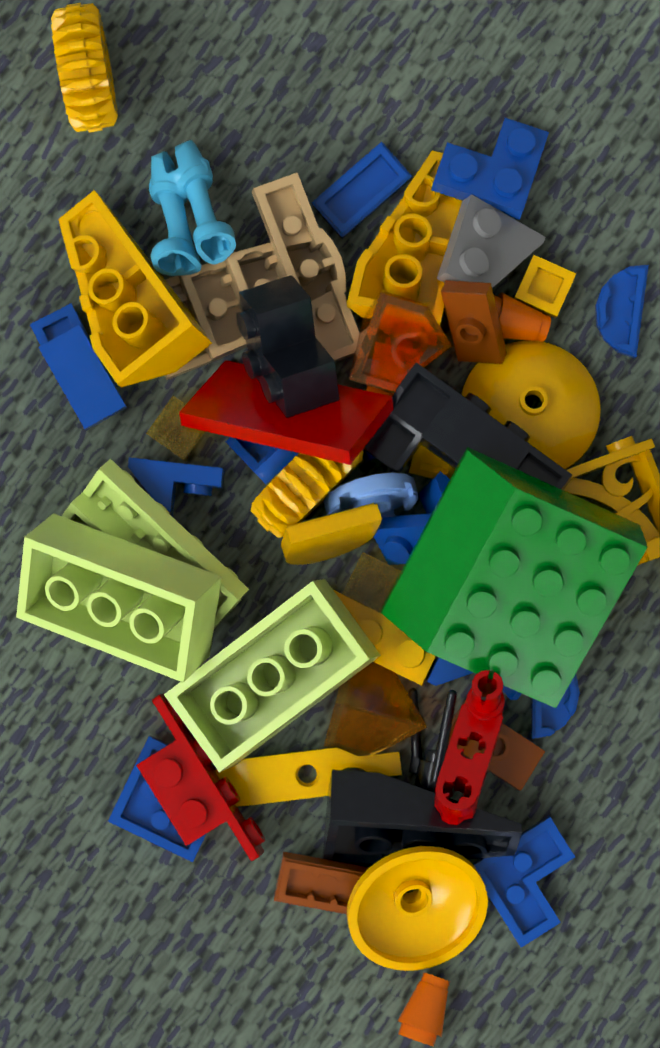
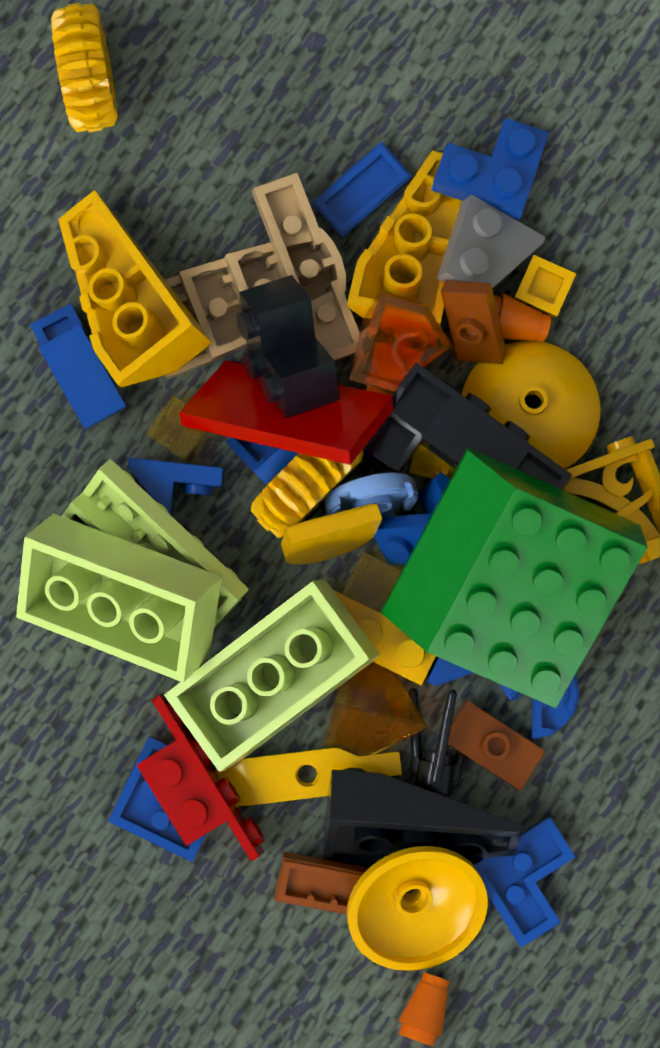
(172, 189): medium azure piece -> none
(478, 722): red beam -> none
(621, 309): blue tile -> none

